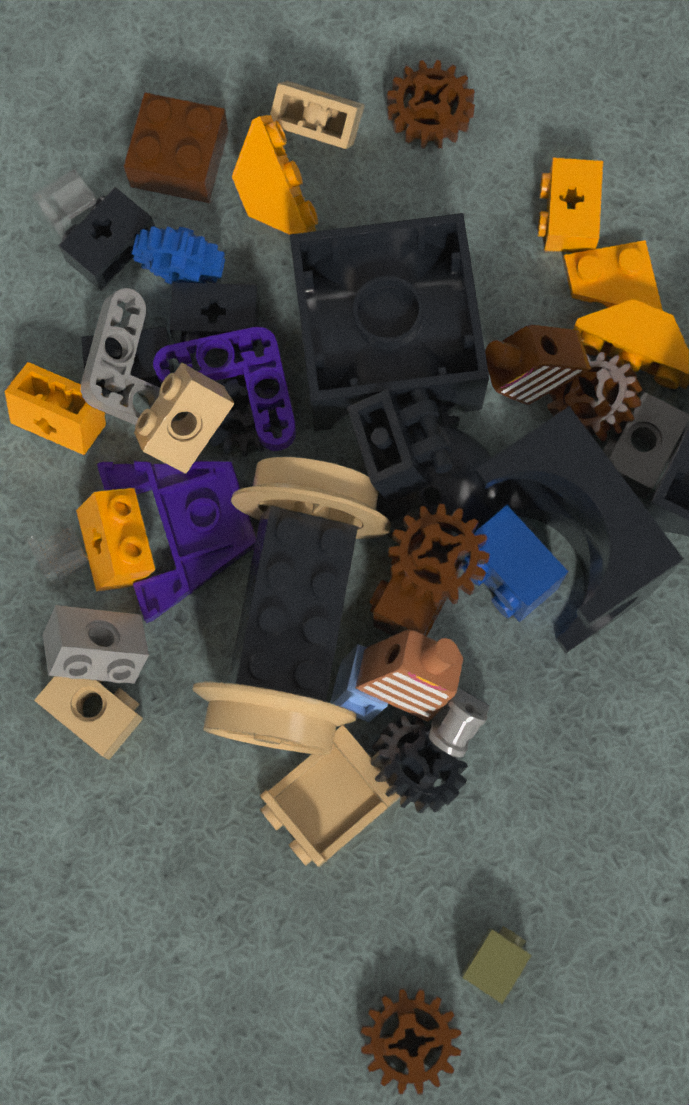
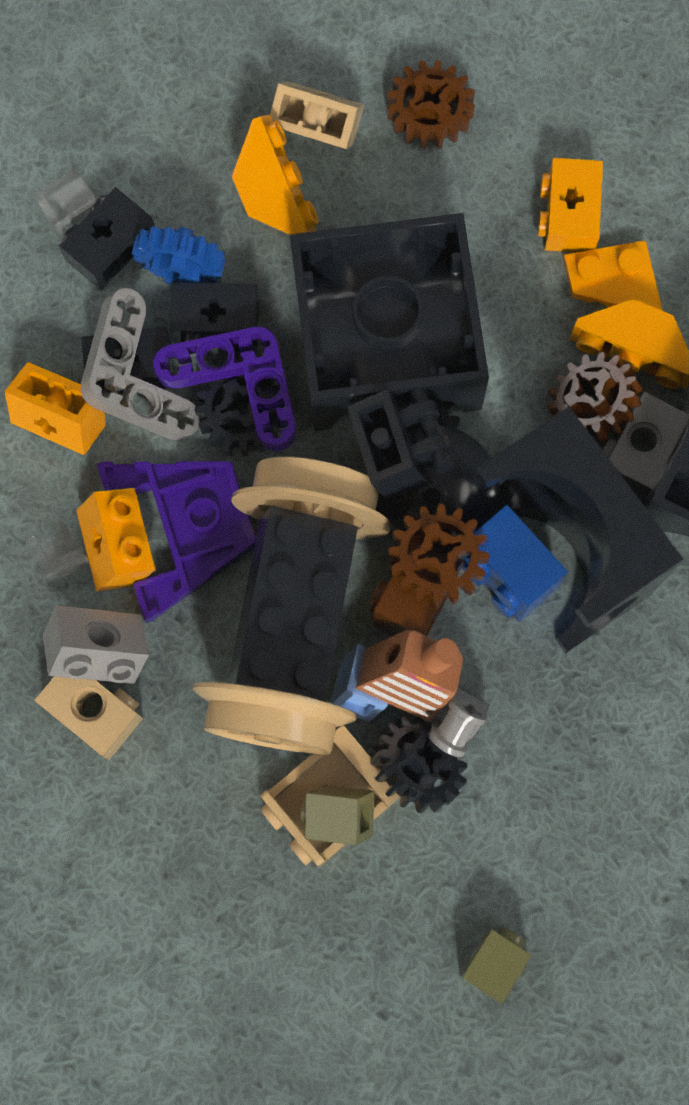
(176, 147): reddish brown brick -> none
(182, 440): tan brick -> none
(338, 814): none -> olive brick
(380, 1044): reddish brown gear -> none
(535, 362): reddish brown torso -> none

